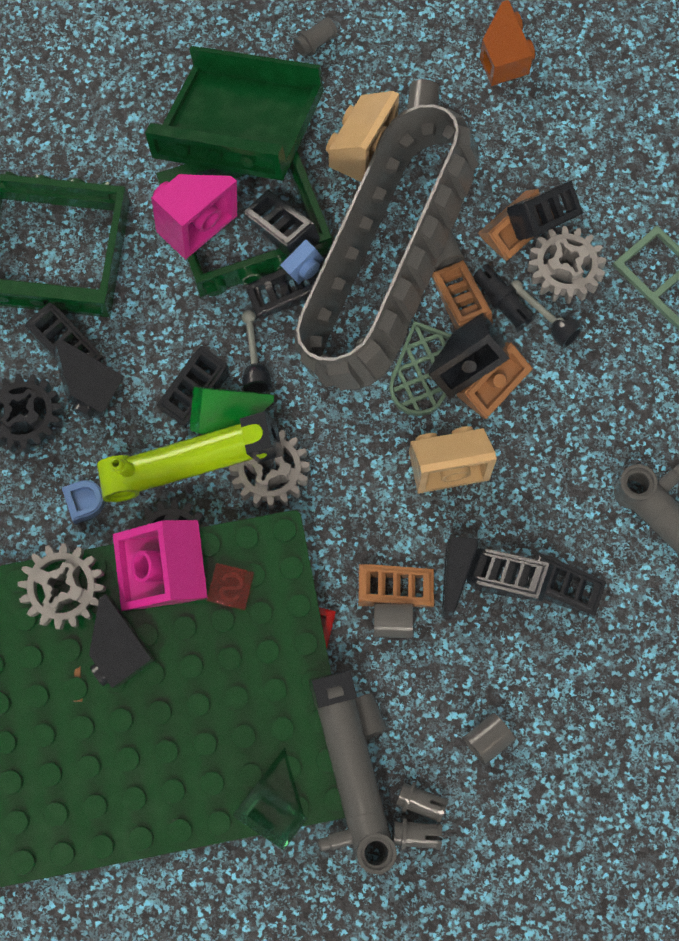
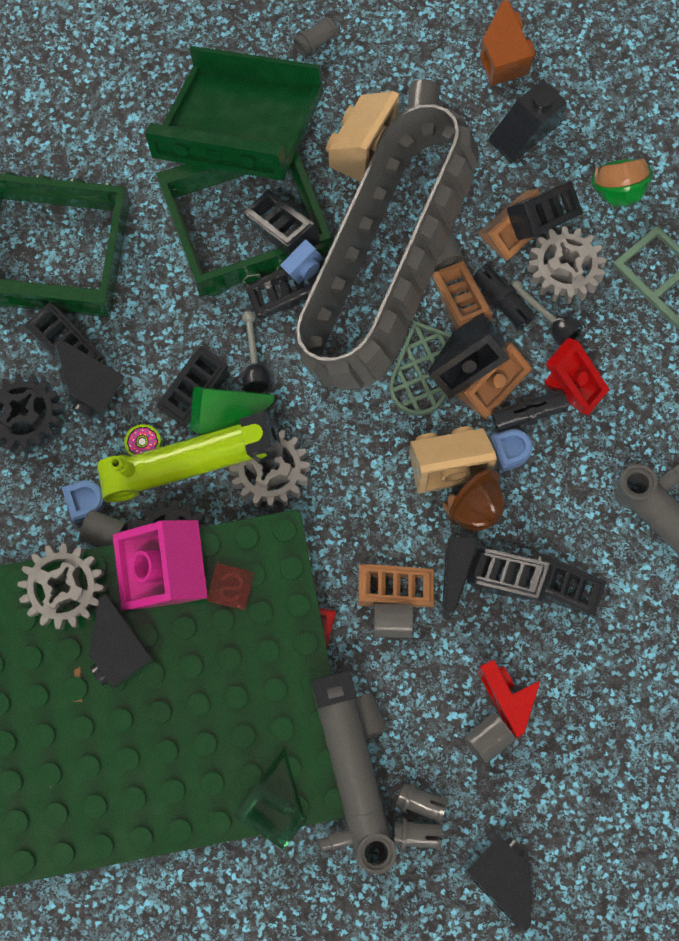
(99, 529): none -> dark grey beam
(142, 439): none -> tile
(193, 209): dark pink slope -> none
(477, 503): none -> reddish brown piece
(504, 879): none -> black slope
(511, 448): none -> medium blue tile
(512, 708): none -> red slope
(528, 121): none -> black slope
(529, 410): none -> black pin
(576, 377): none -> red slope
(622, 181): none -> piece

